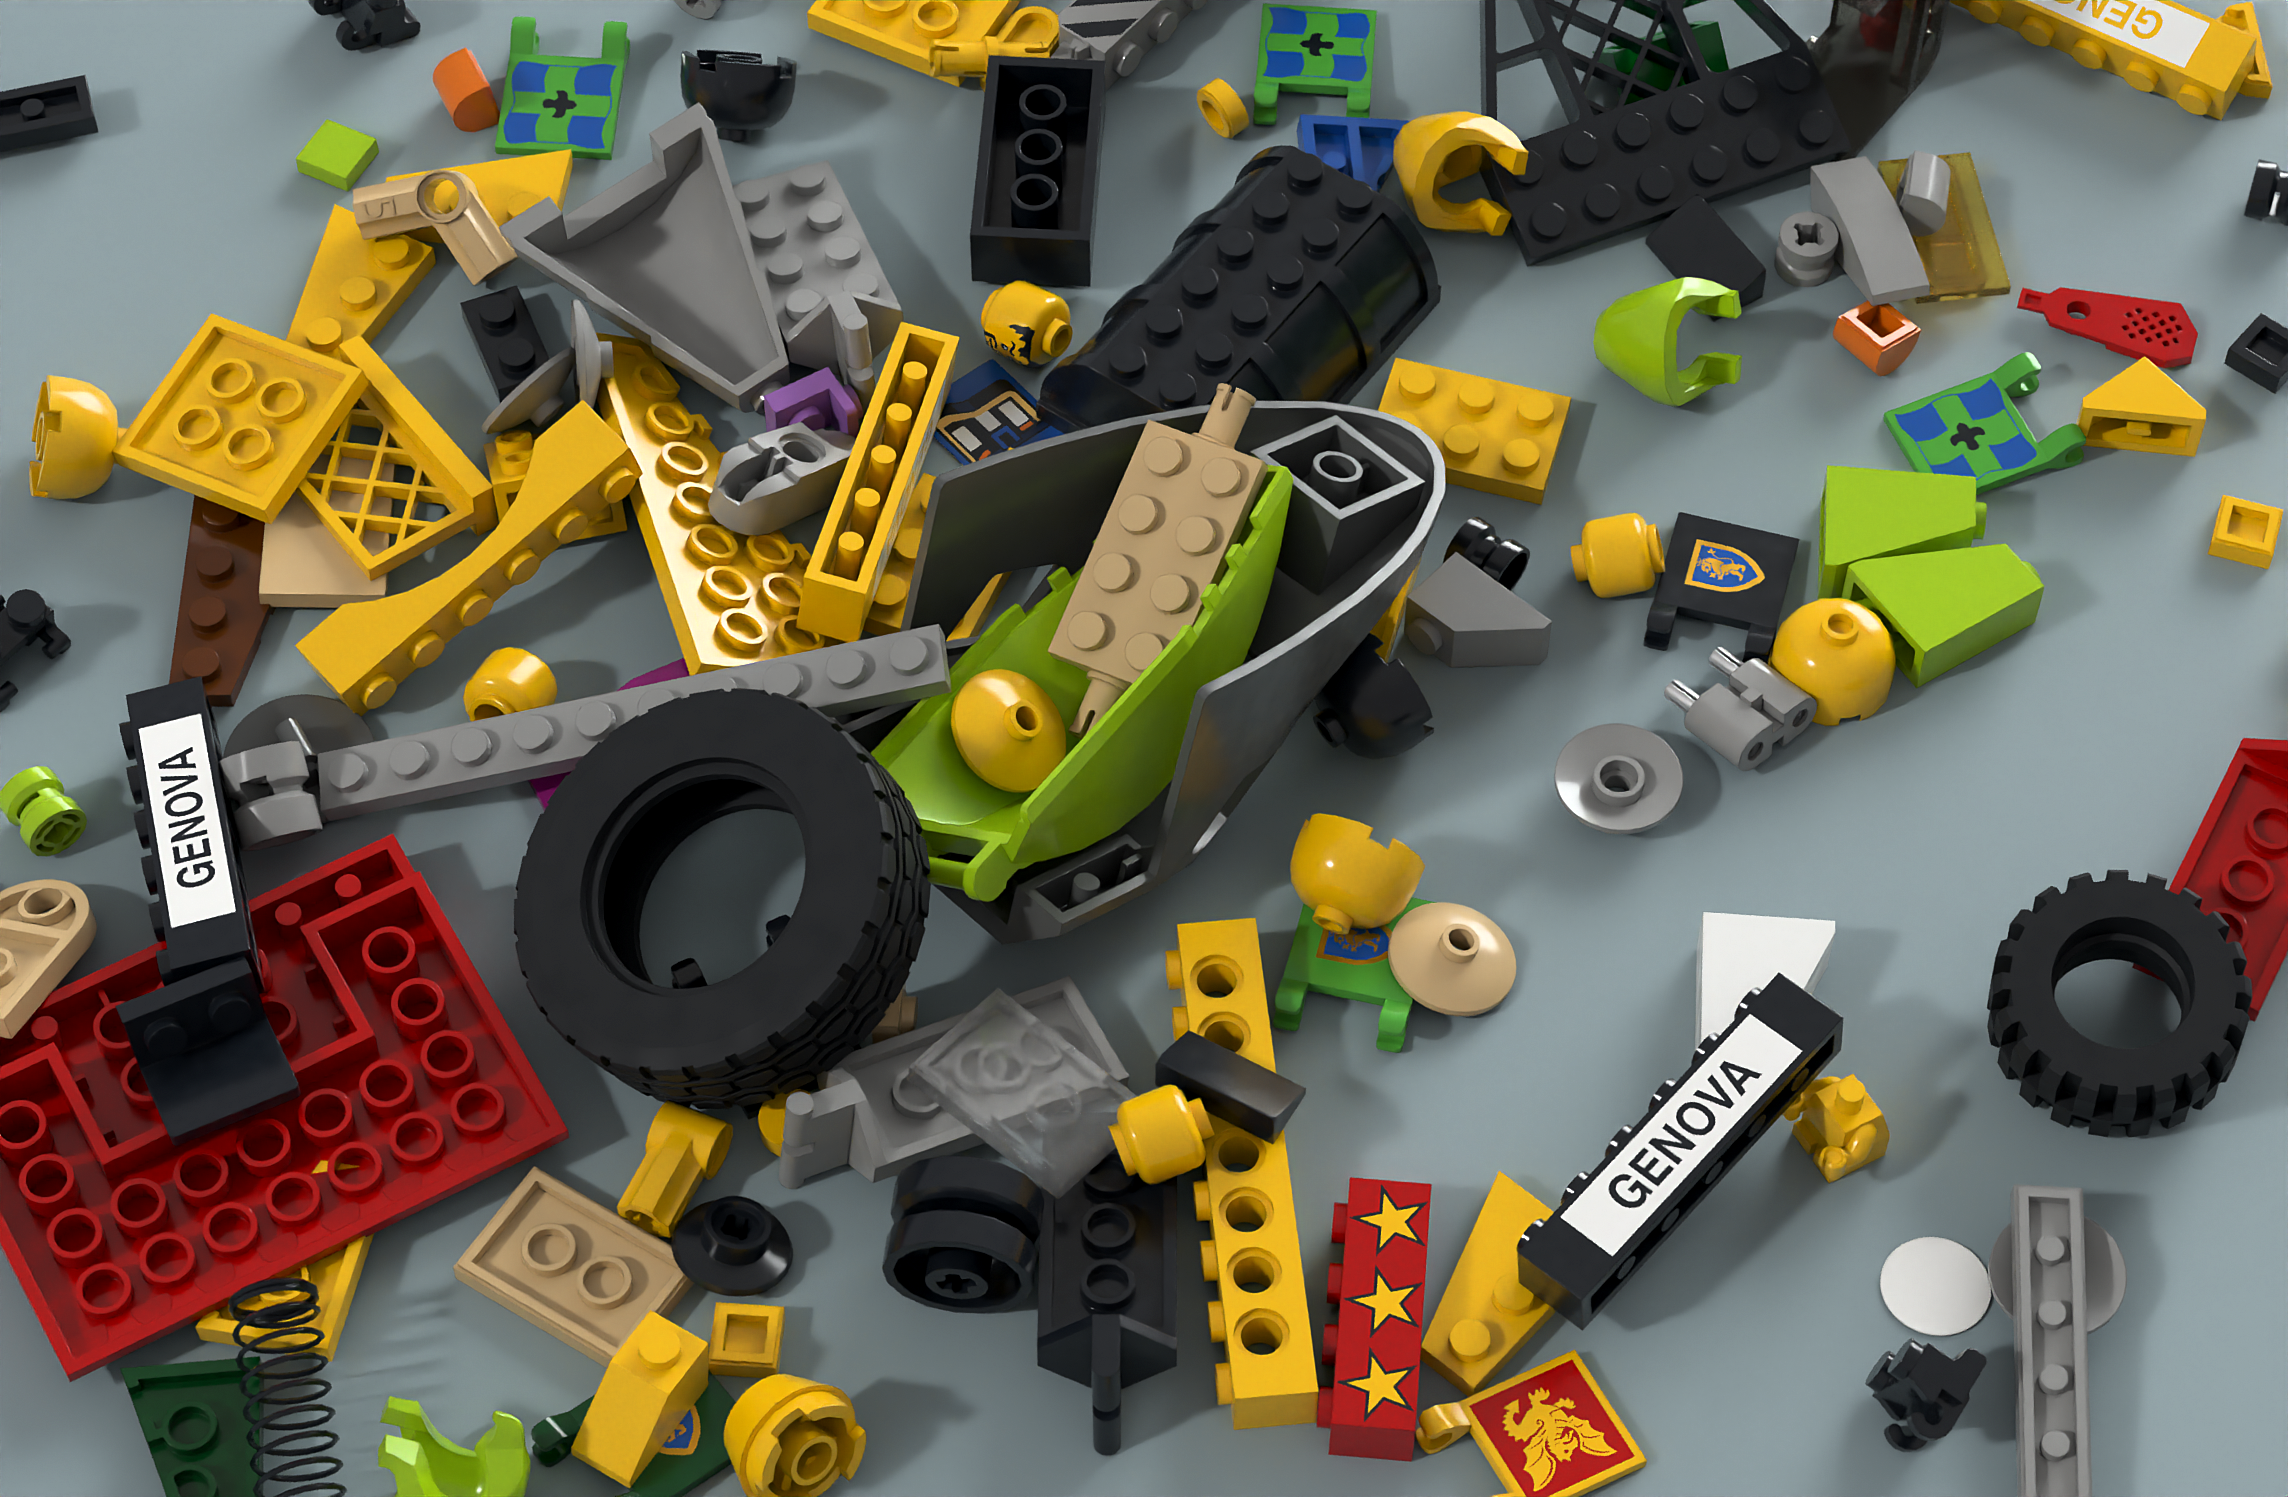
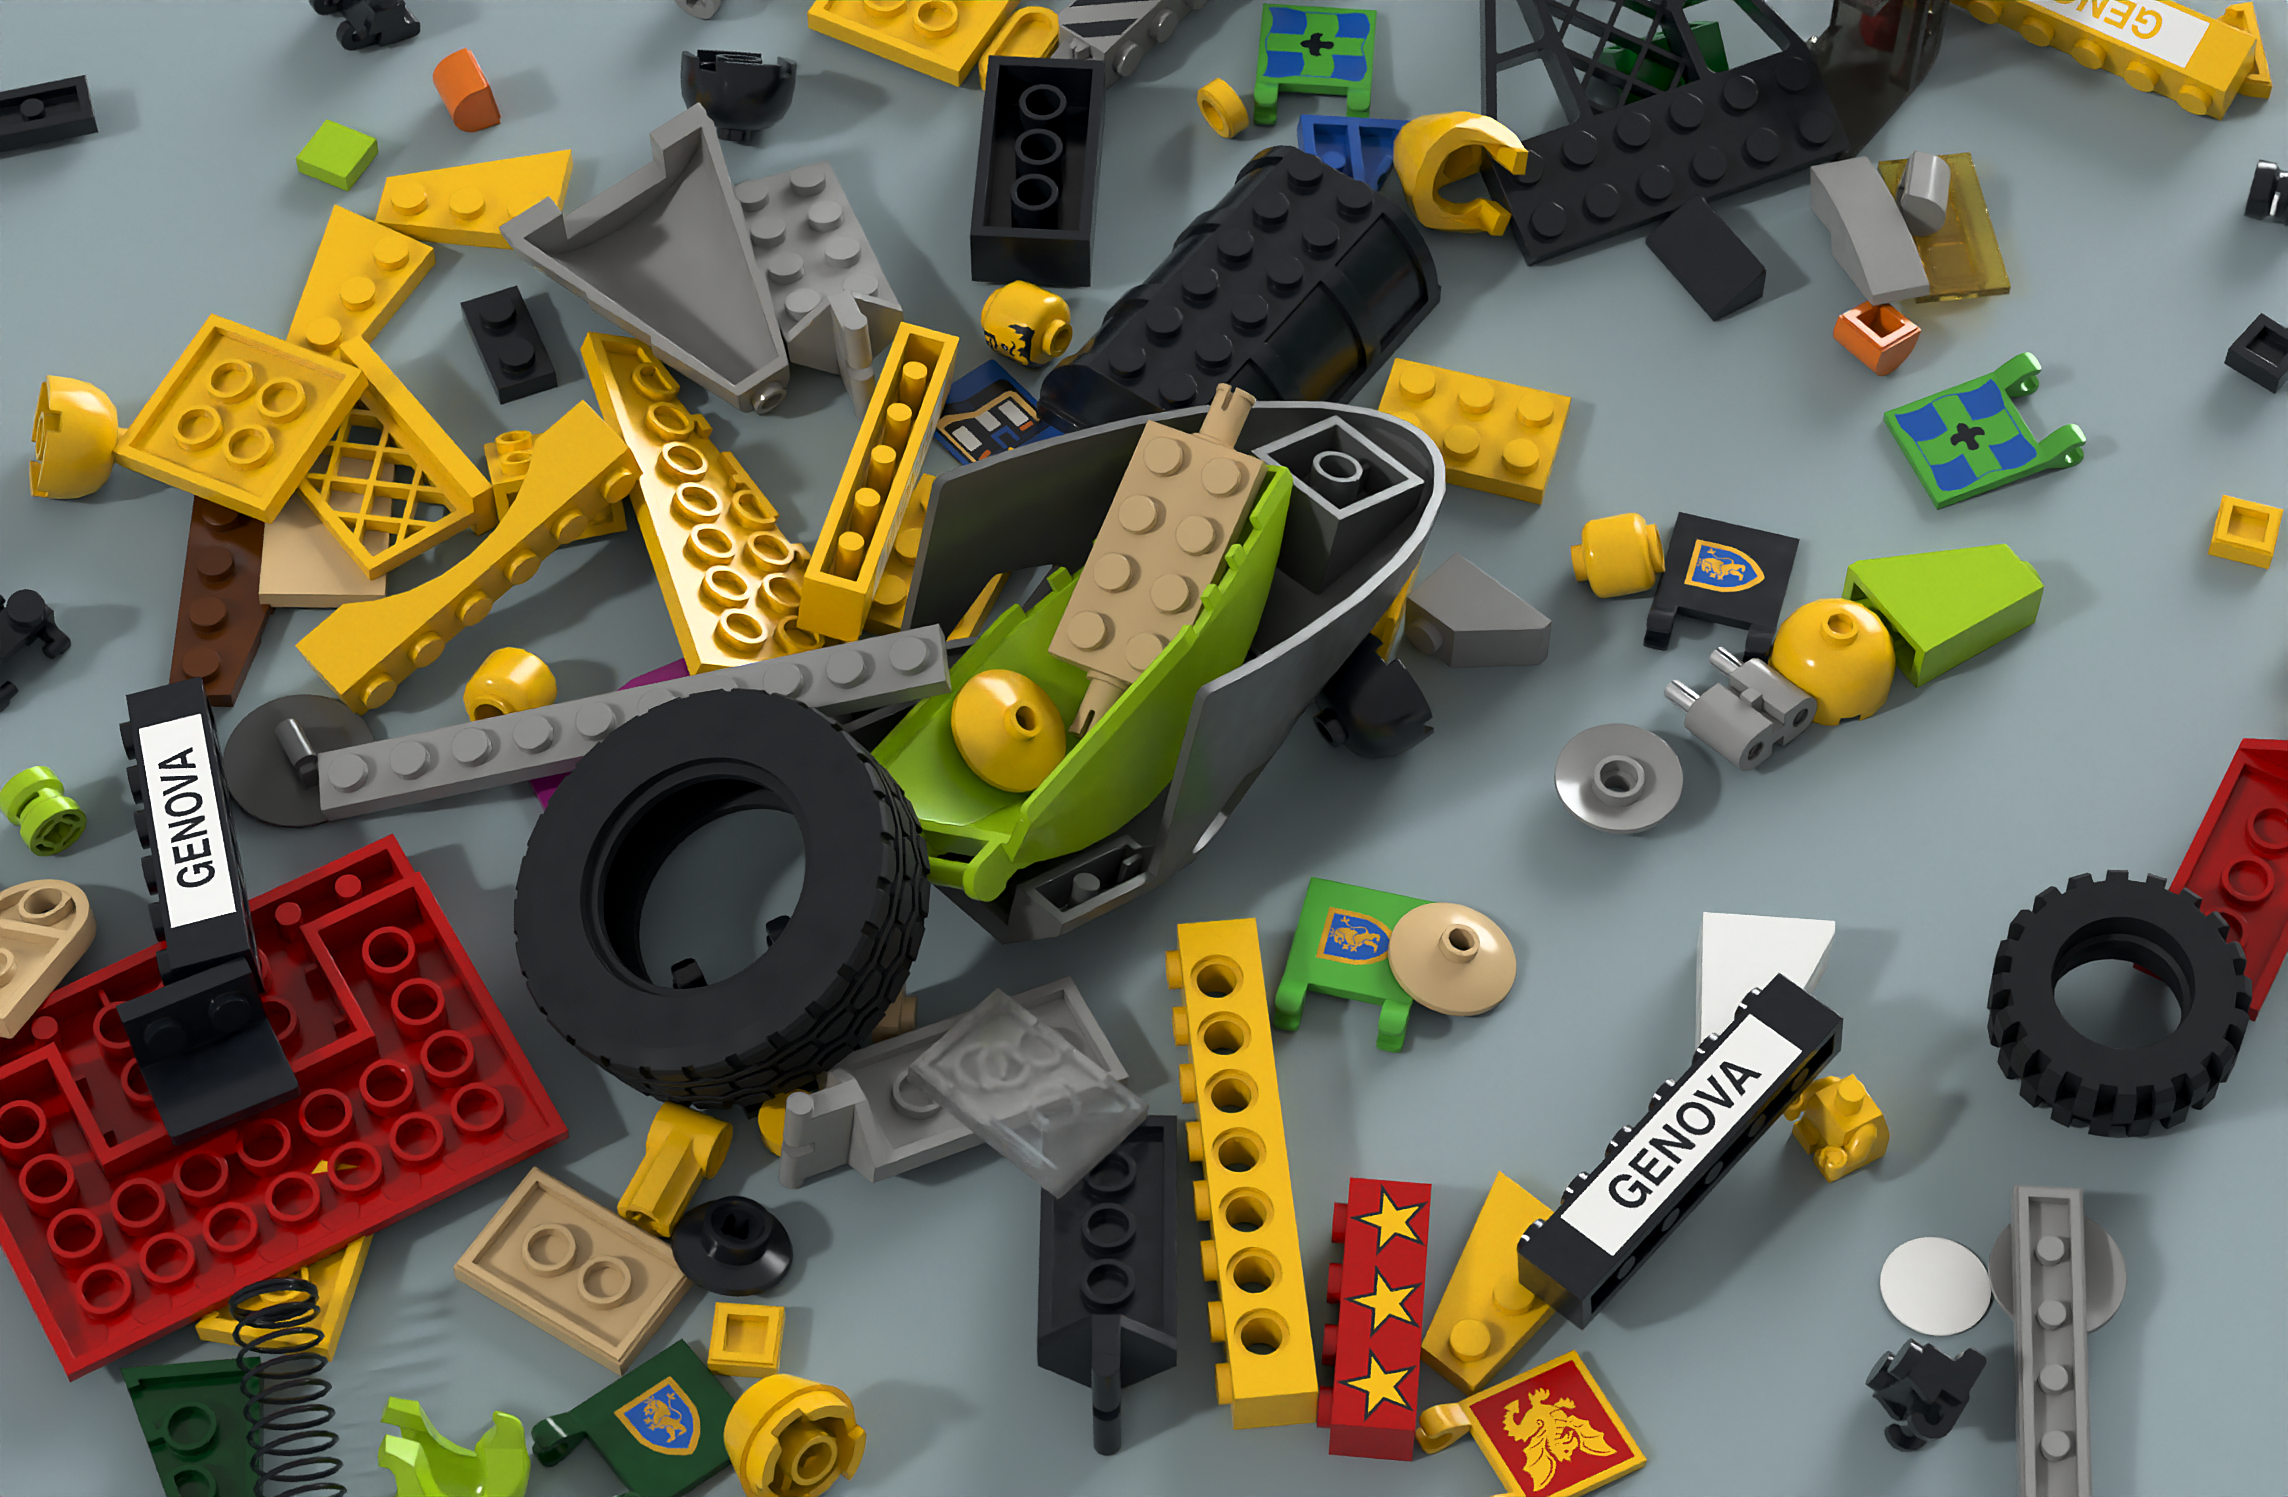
(277, 818): light grey wheel -> none
(410, 206): tan piece -> none
(535, 397): light grey dish -> none
(561, 99): bright green flag -> none
(593, 357): light grey dish -> none
(642, 1398): yellow slope -> none
(779, 478): light grey piece -> none
(815, 402): medium lavender bracket -> none
(963, 1234): black wheel -> none
(971, 57): yellow pin -> none
(1161, 1134): yellow head -> none
(1229, 1085): black slope -> none
(1351, 876): yellow cylinder -> none
(1499, 559): black wheel -> none
(1640, 339): lime piece -> none
(1806, 249): light grey wheel -> none
(1891, 514): lime slope -> none
(2108, 315): red piece -> none
(2142, 413): yellow slope -> none

